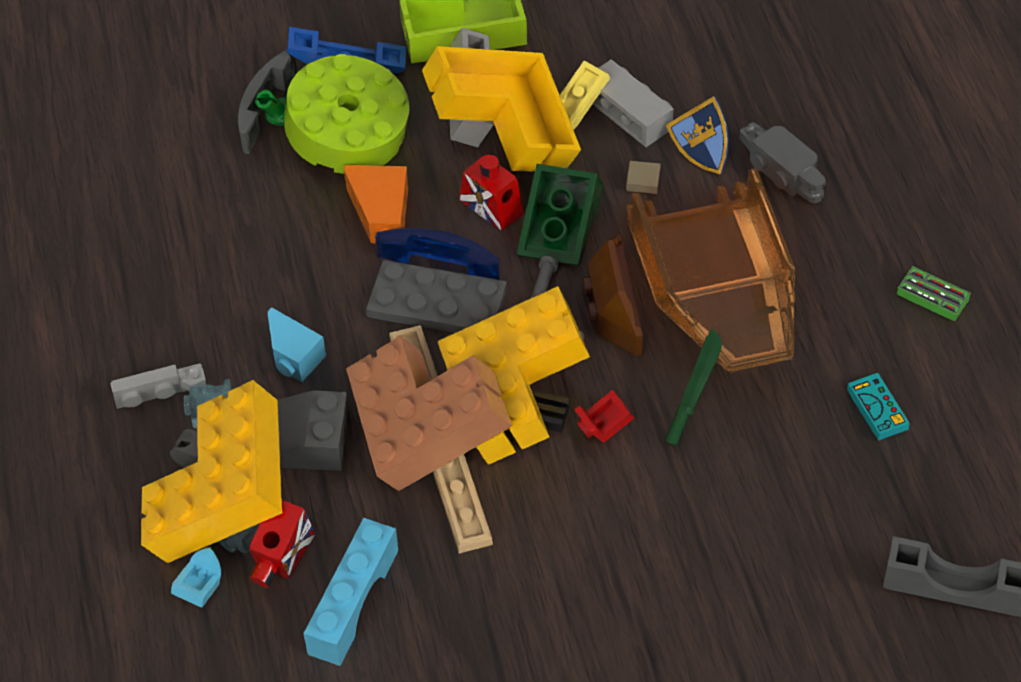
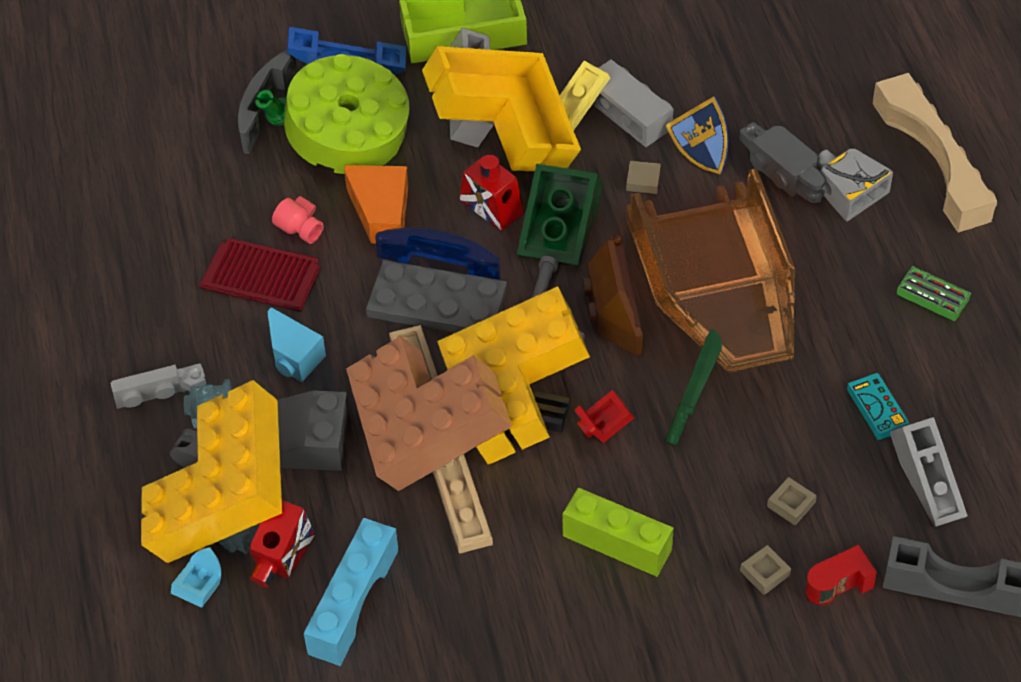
(261, 274): none -> dark red window
(297, 218): none -> coral piece
(617, 531): none -> lime brick
(765, 570): none -> dark tan plate
(791, 501): none -> dark tan plate
(839, 575): none -> red leg
(853, 181): none -> light grey torso
(906, 108): none -> tan arch
(929, 470): none -> light grey slope

